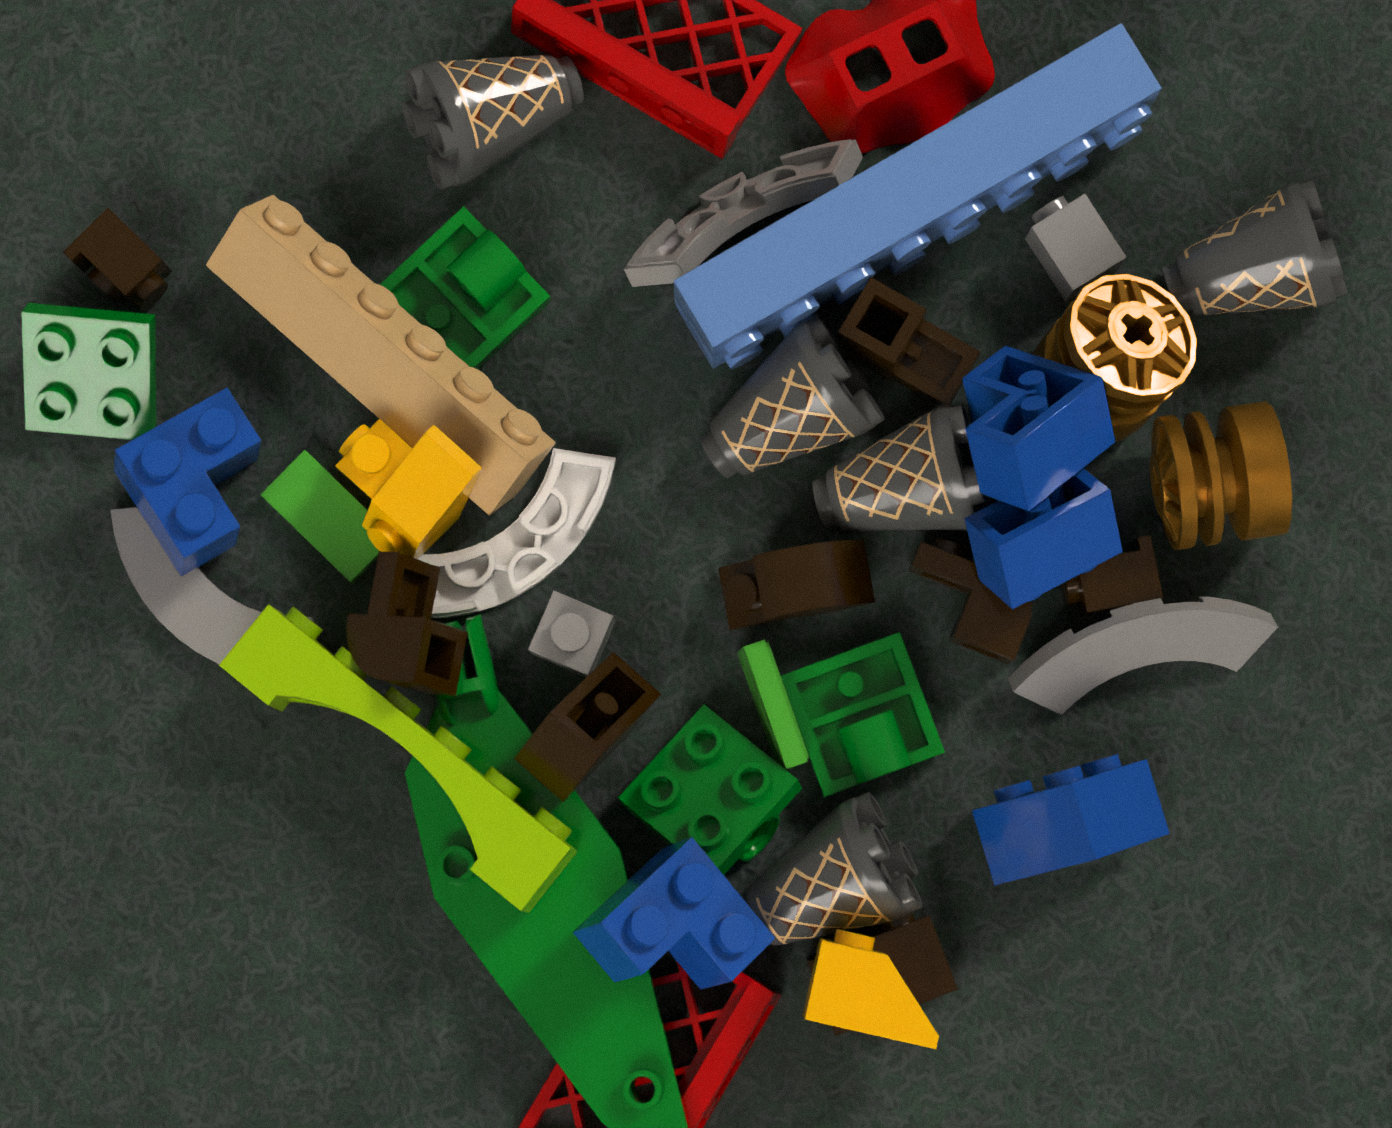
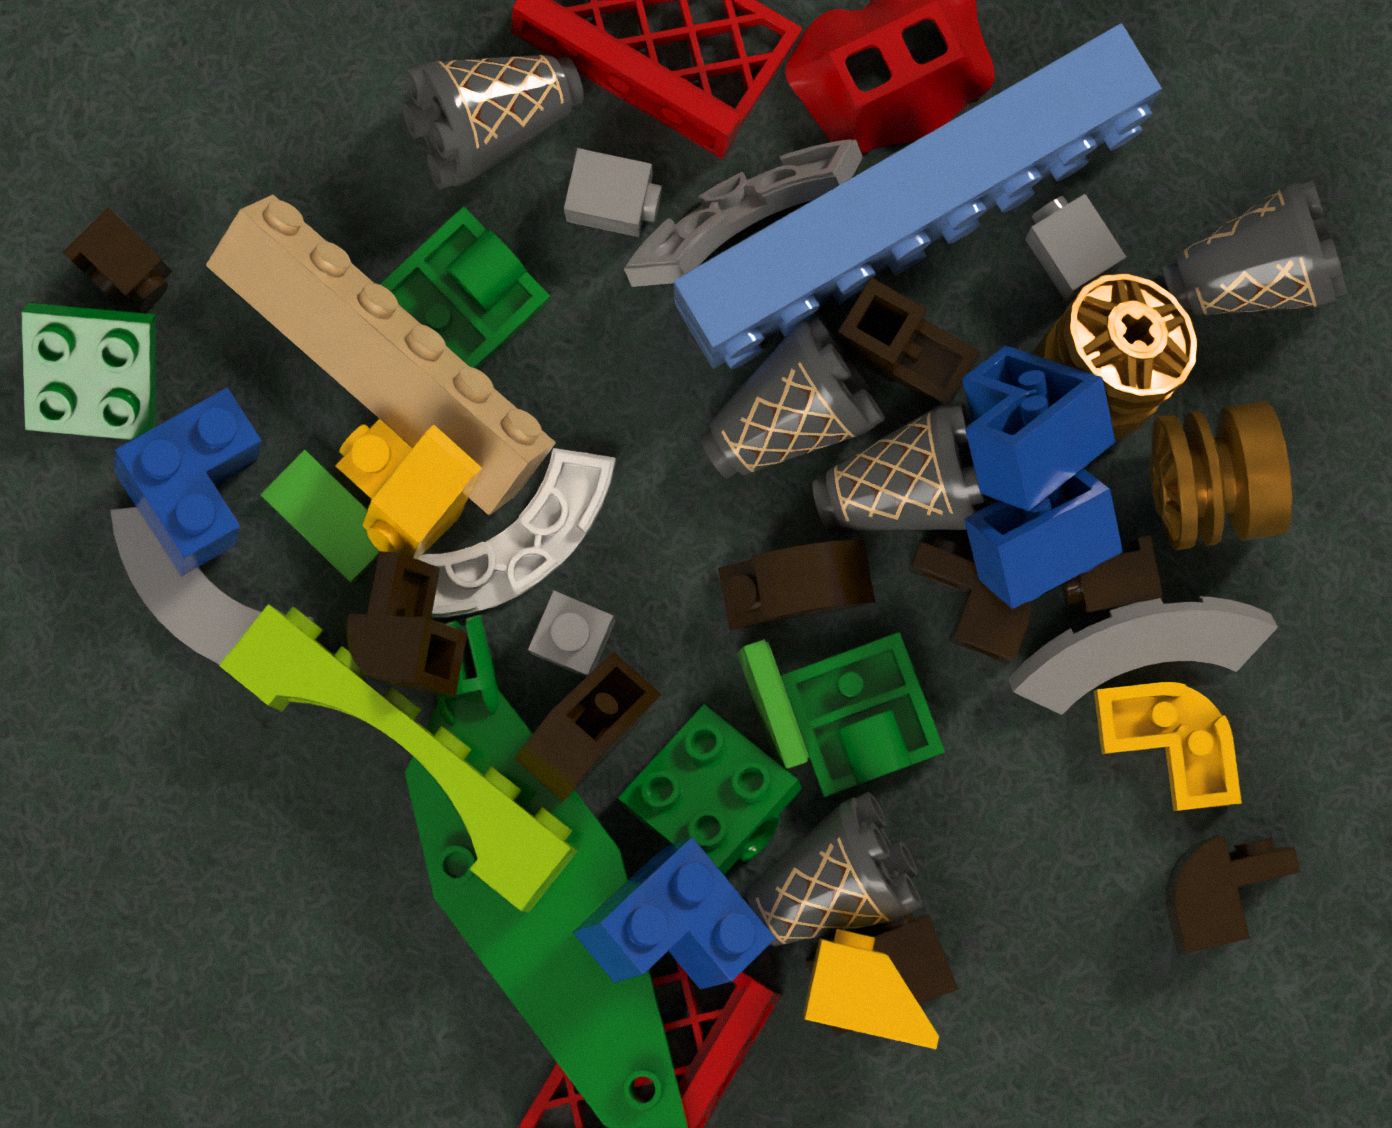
(611, 193): none -> light grey brick
(1070, 819): blue brick -> none
(1190, 729): none -> yellow plate
(1204, 891): none -> dark brown brick

